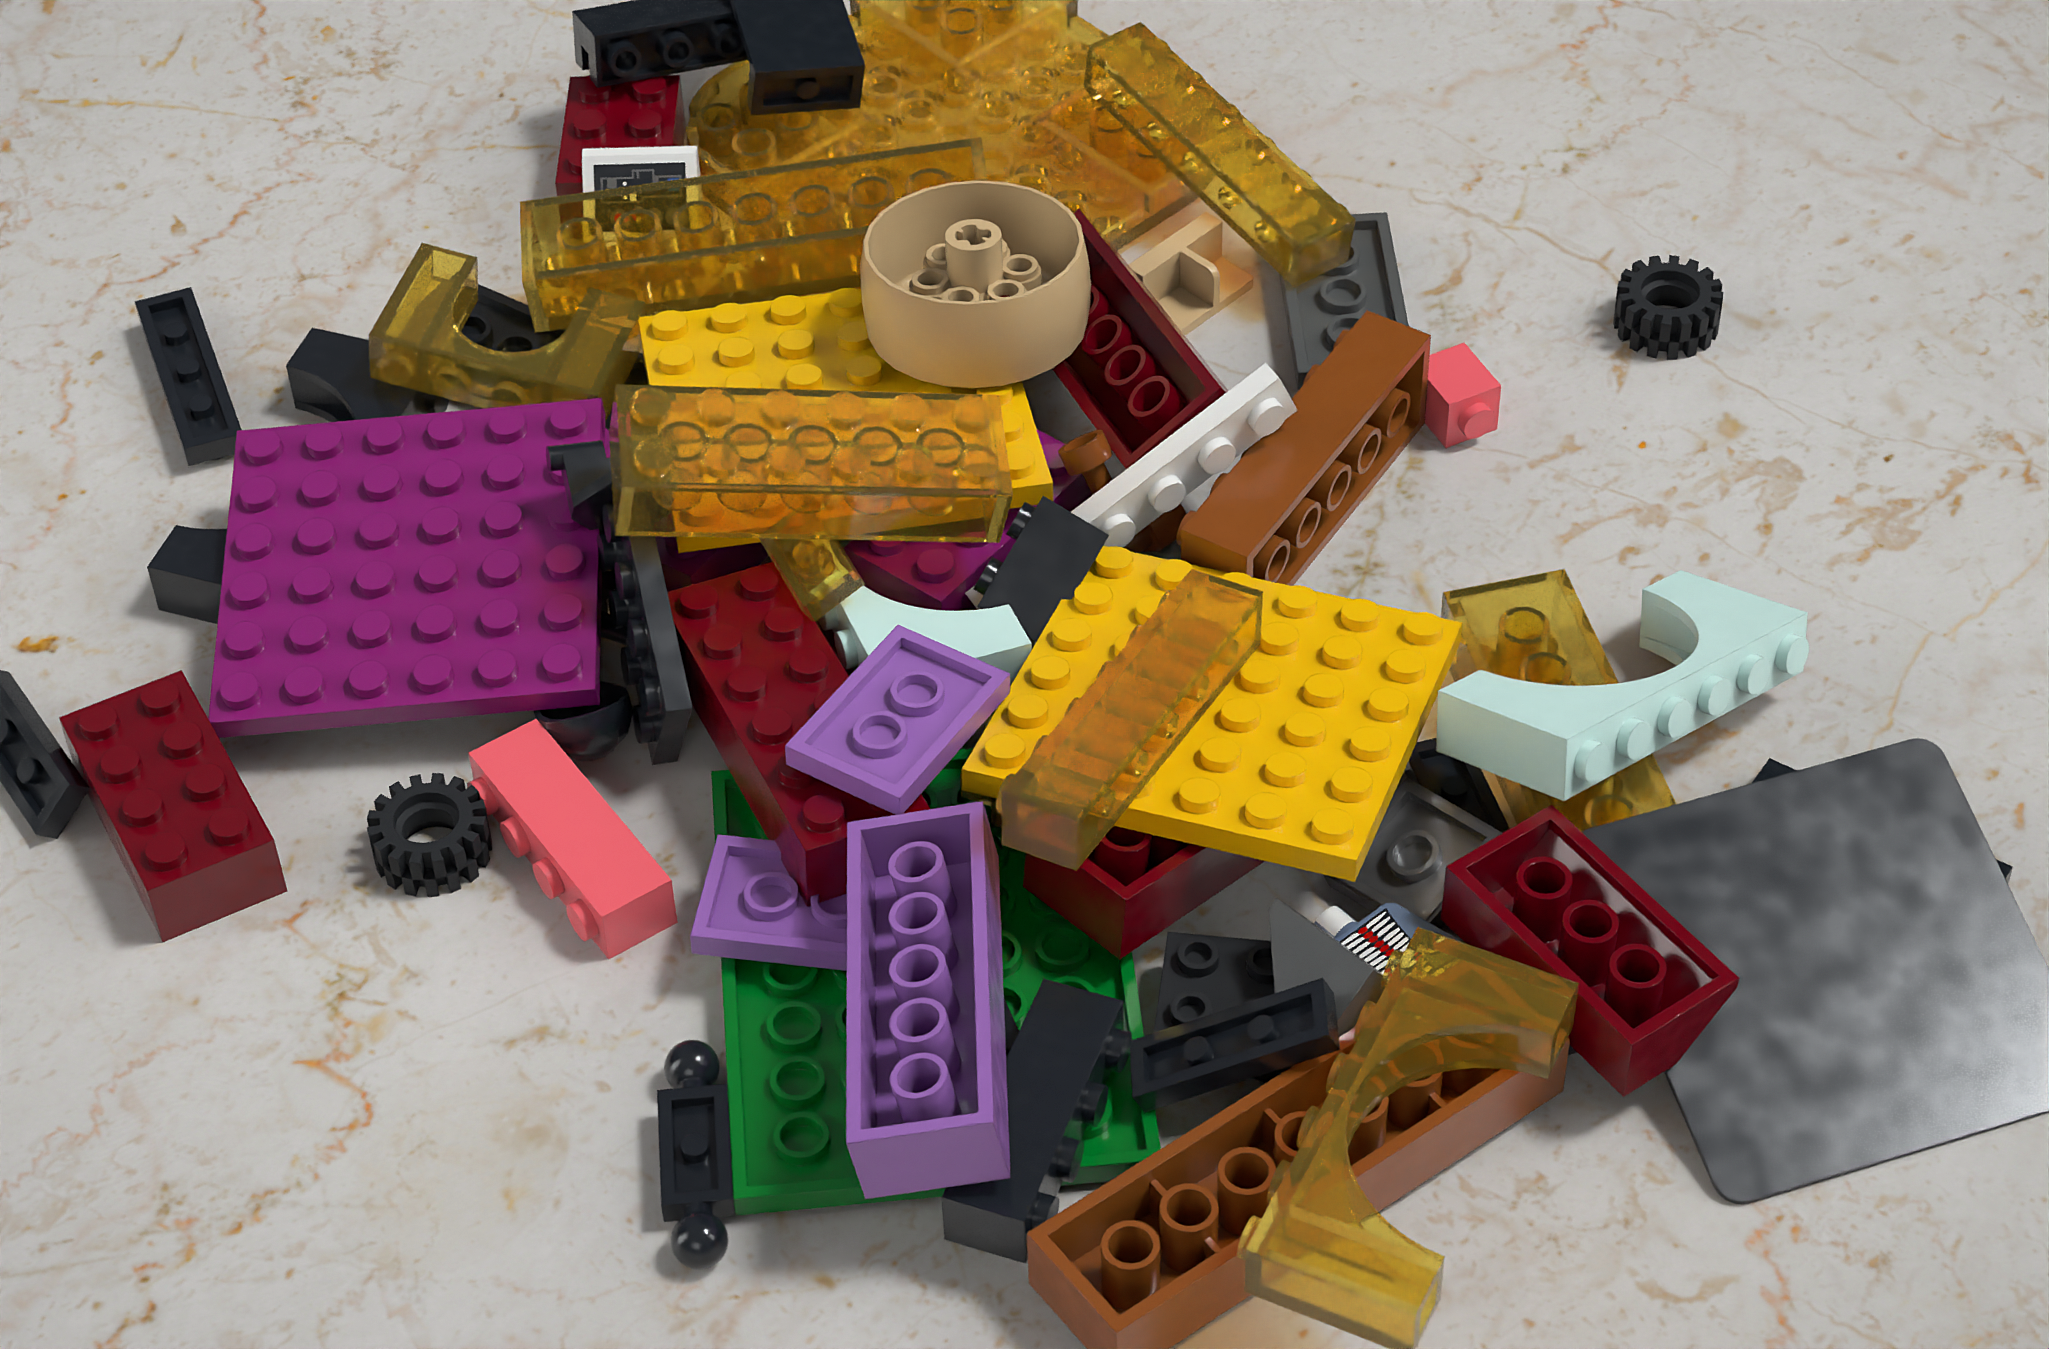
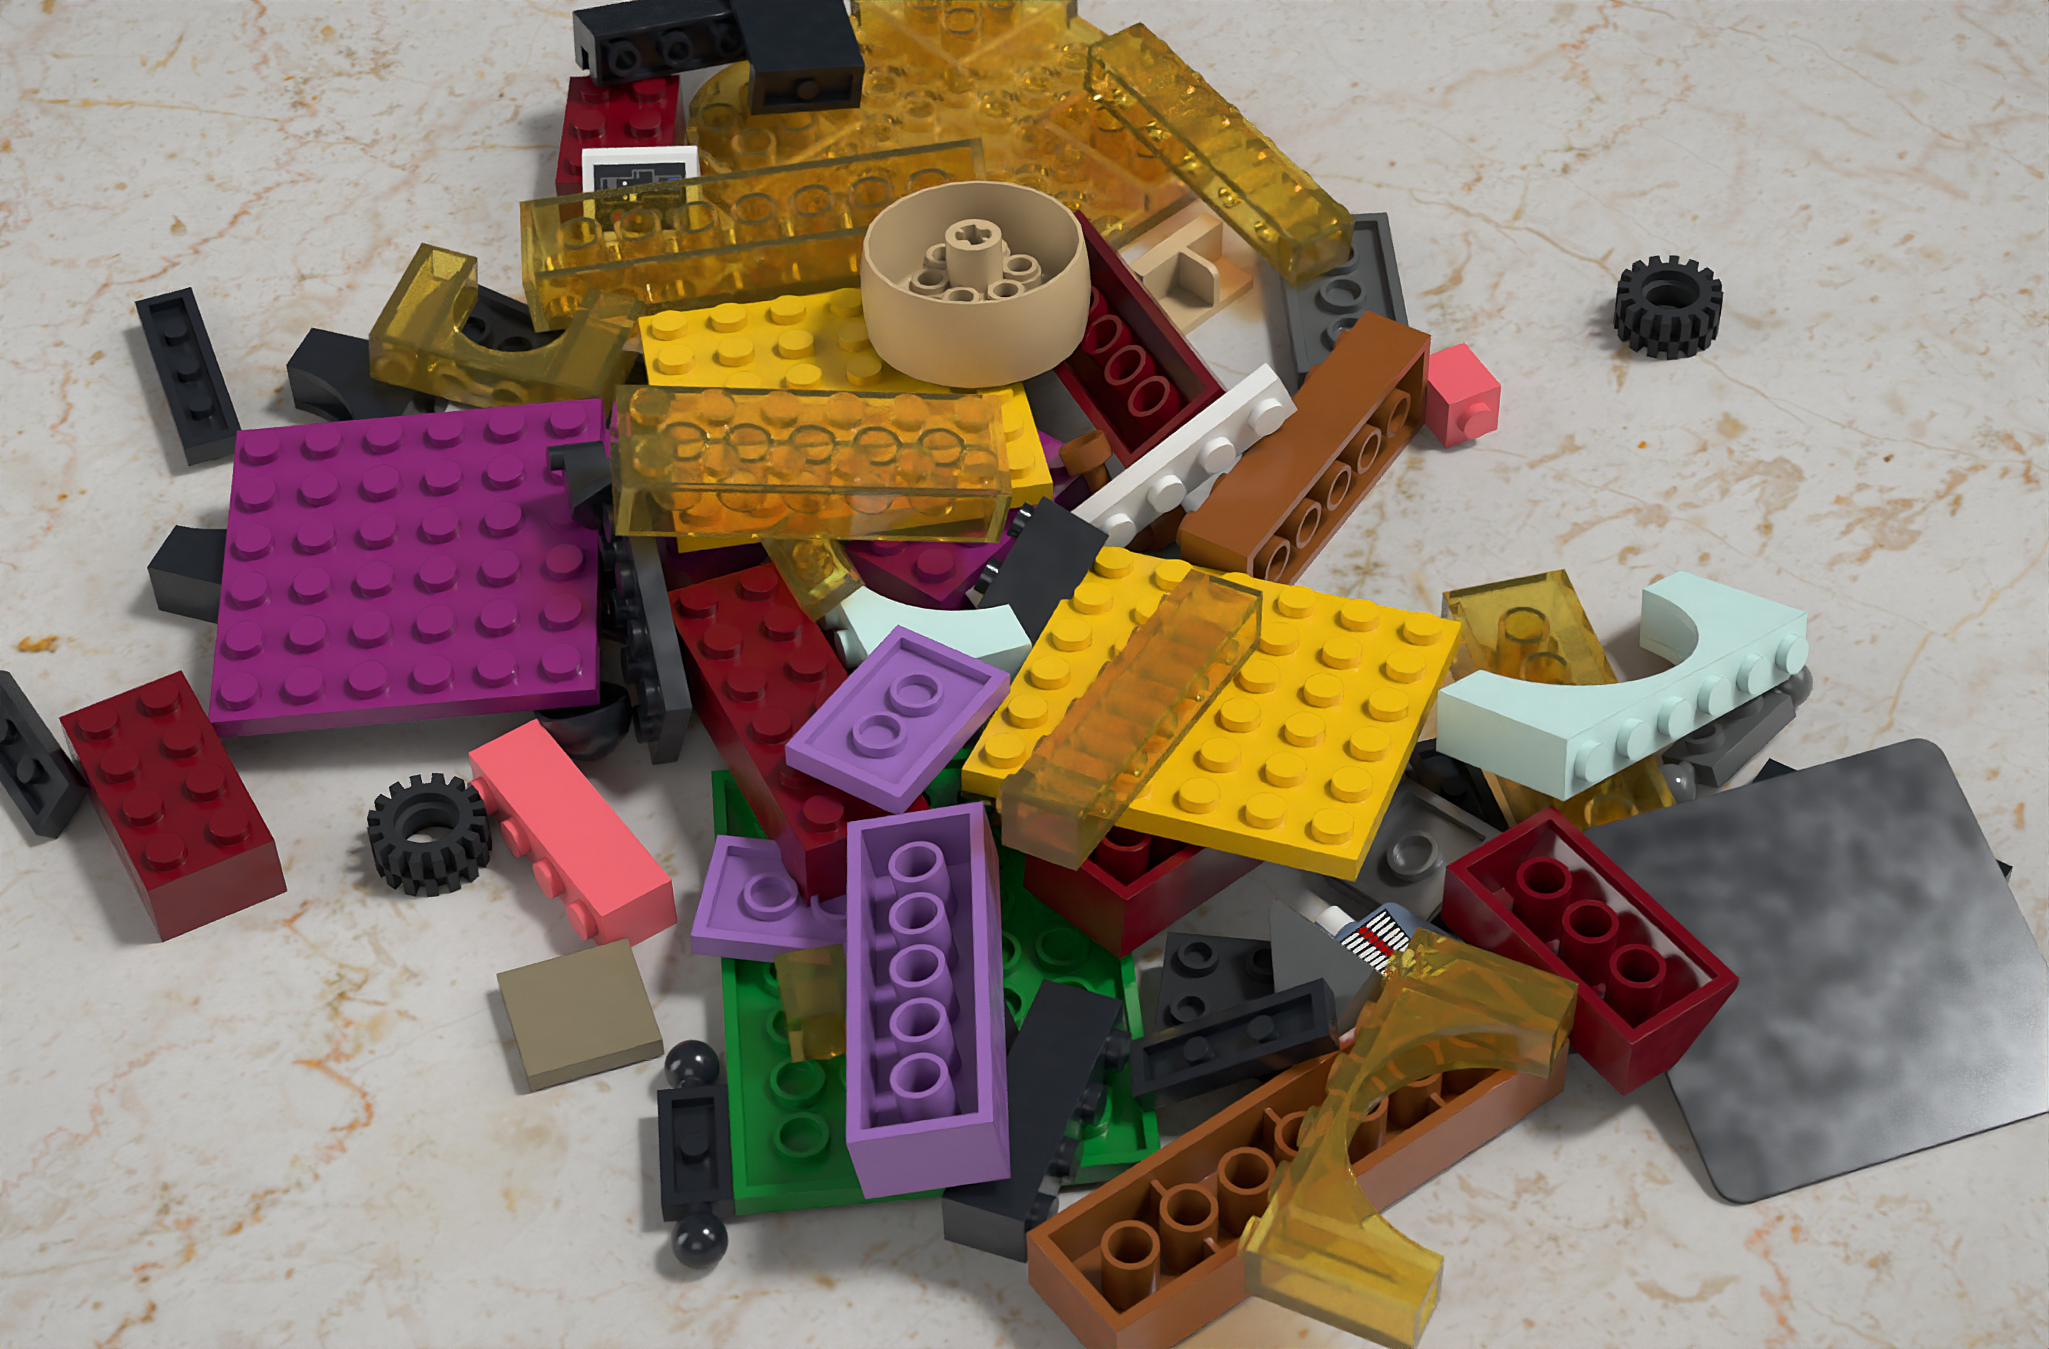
(580, 1014): none -> dark tan tile
(813, 1001): none -> clear yellow brick
(1730, 741): none -> dark grey plate

